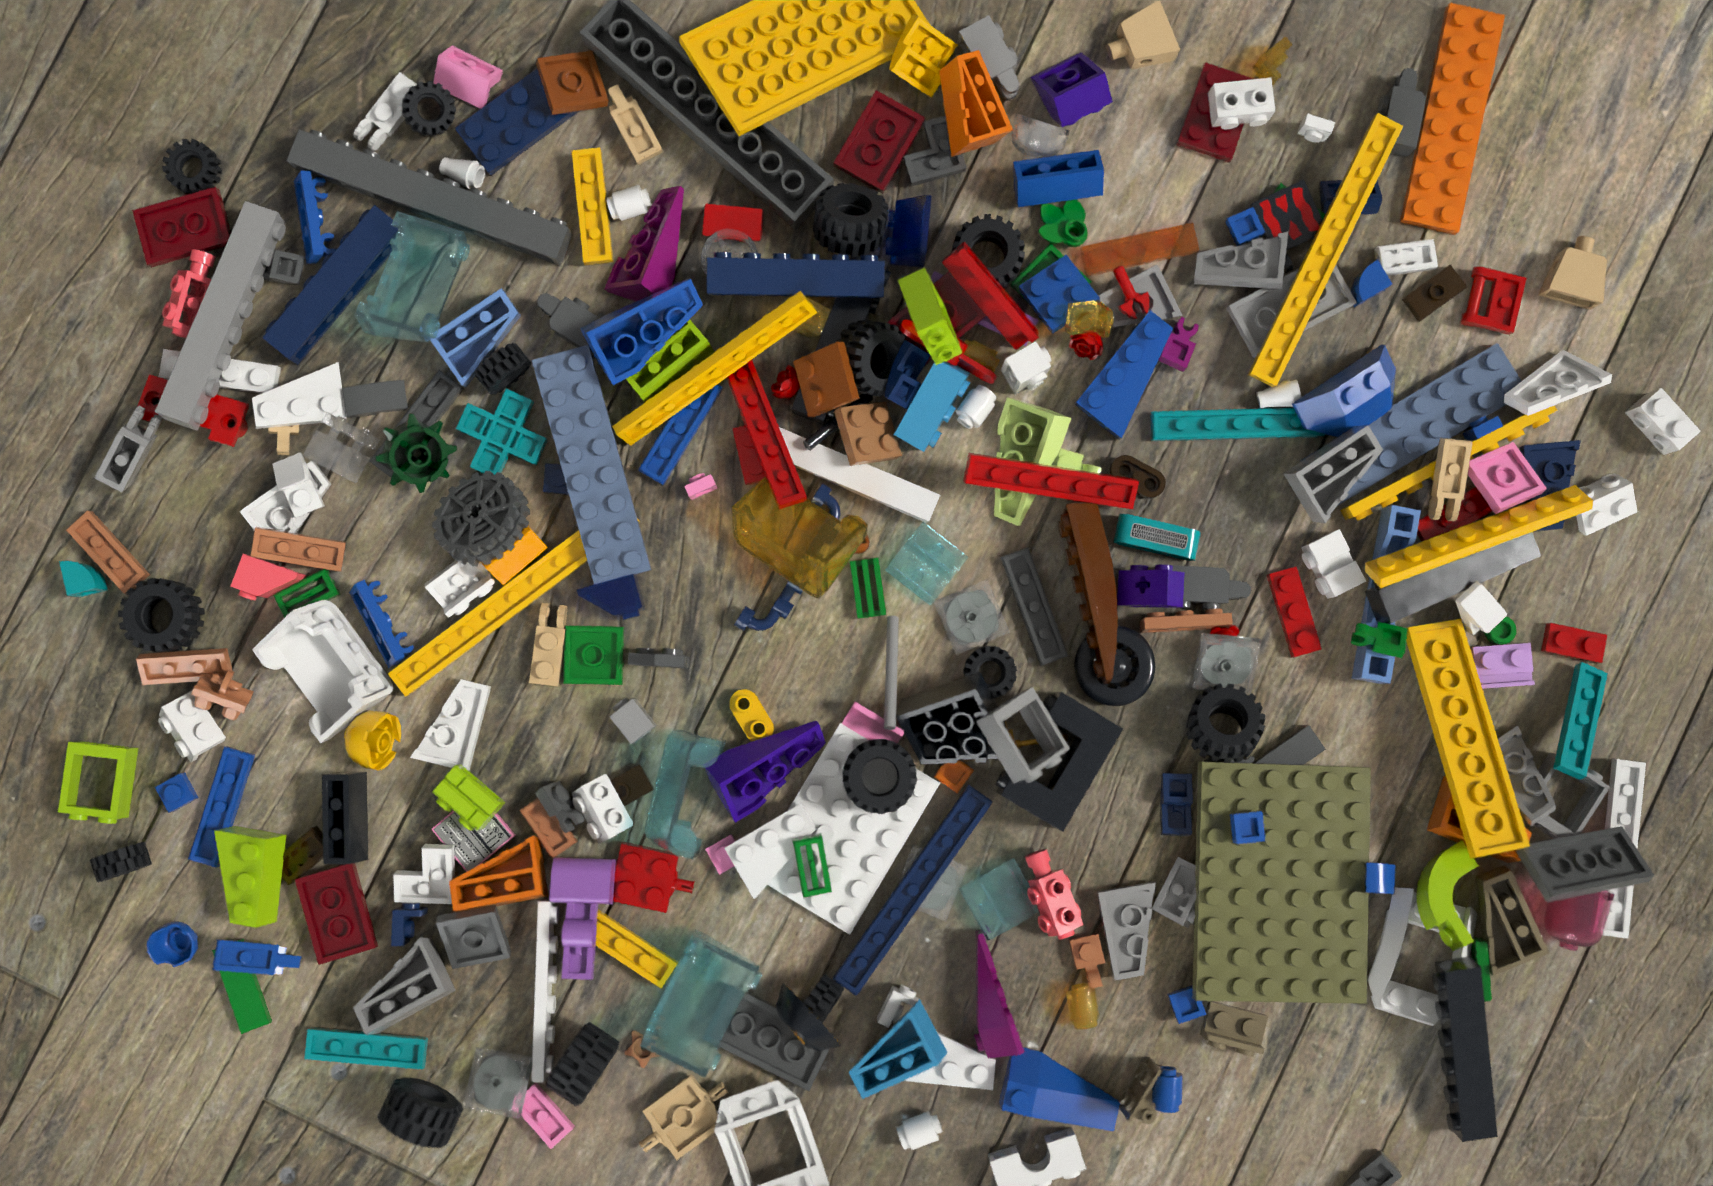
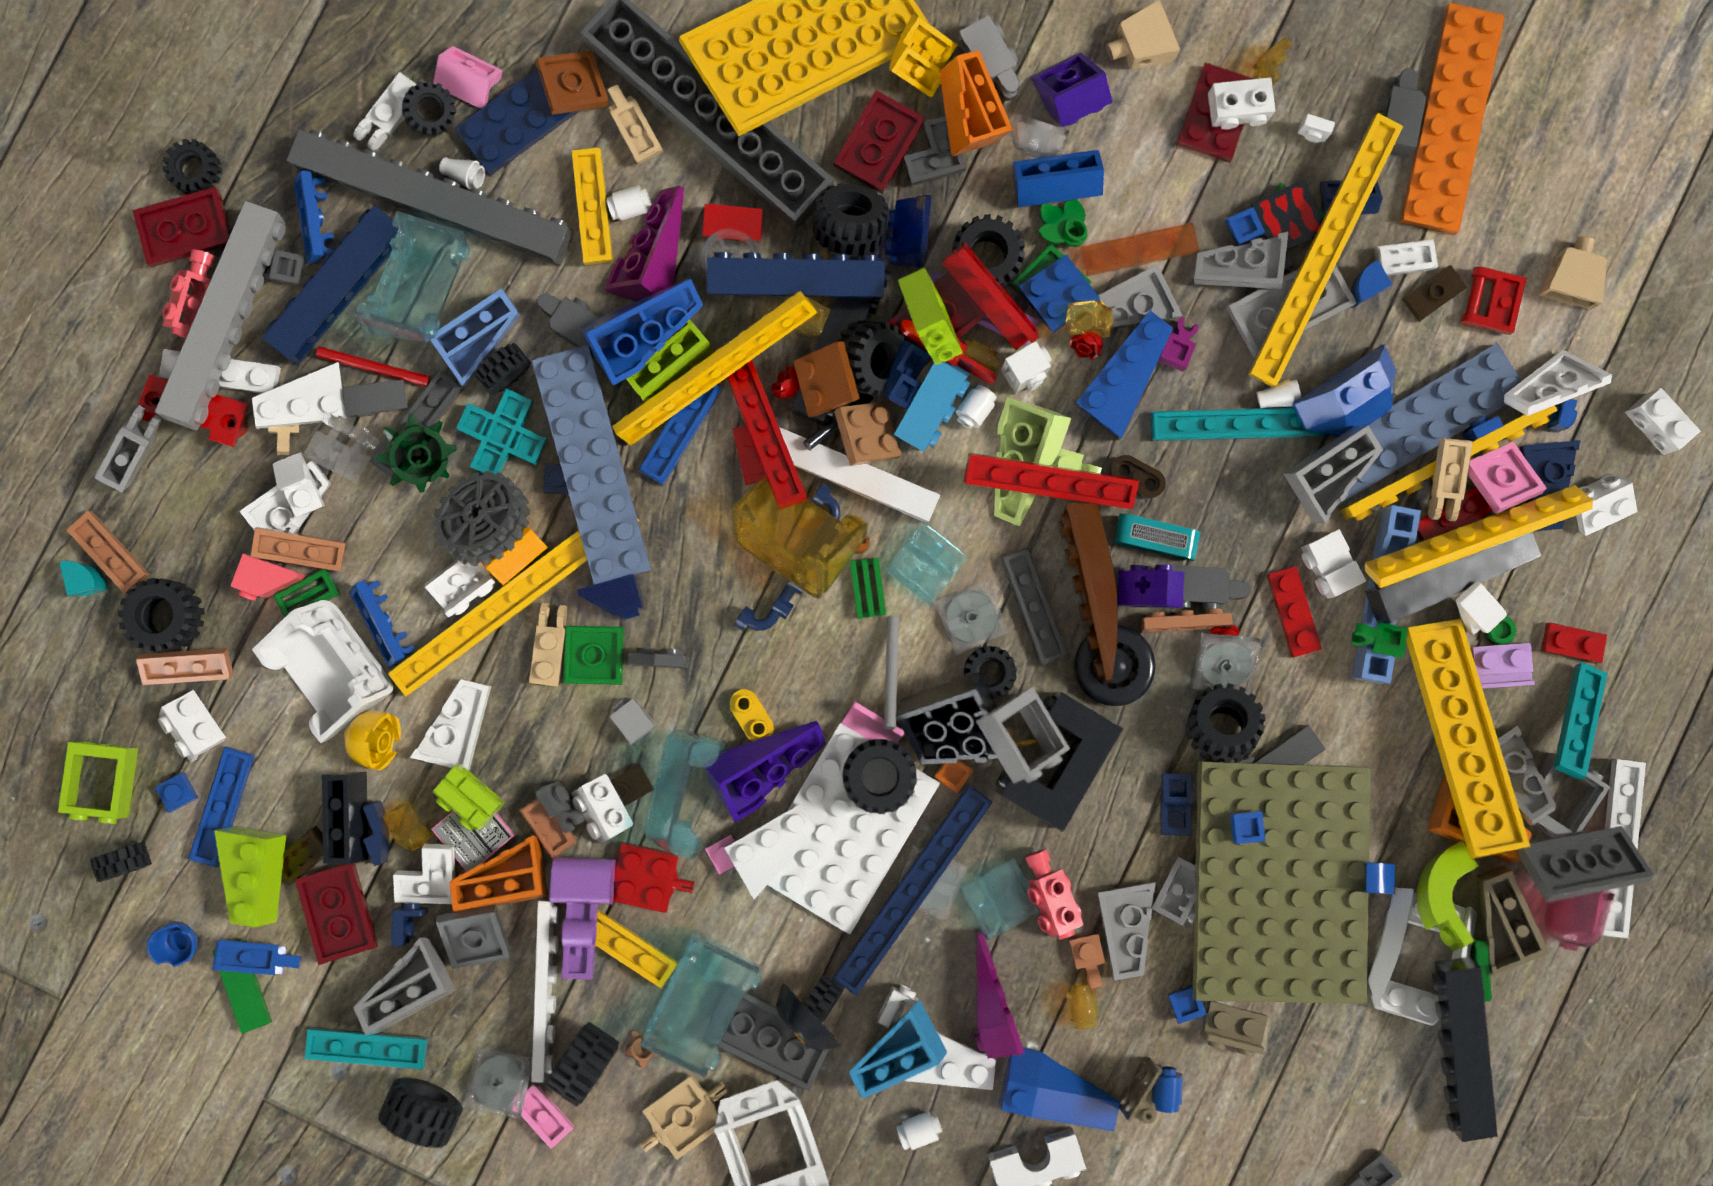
(222, 692): nougat hips -> none
(373, 366): none -> red bar
(377, 844): none -> dark blue slope
(407, 826): none -> clear yellow bracket
(700, 485): bright pink plate -> none
(807, 841): green tile -> none
(1130, 294): red bar -> none
(1564, 416): none -> blue plate

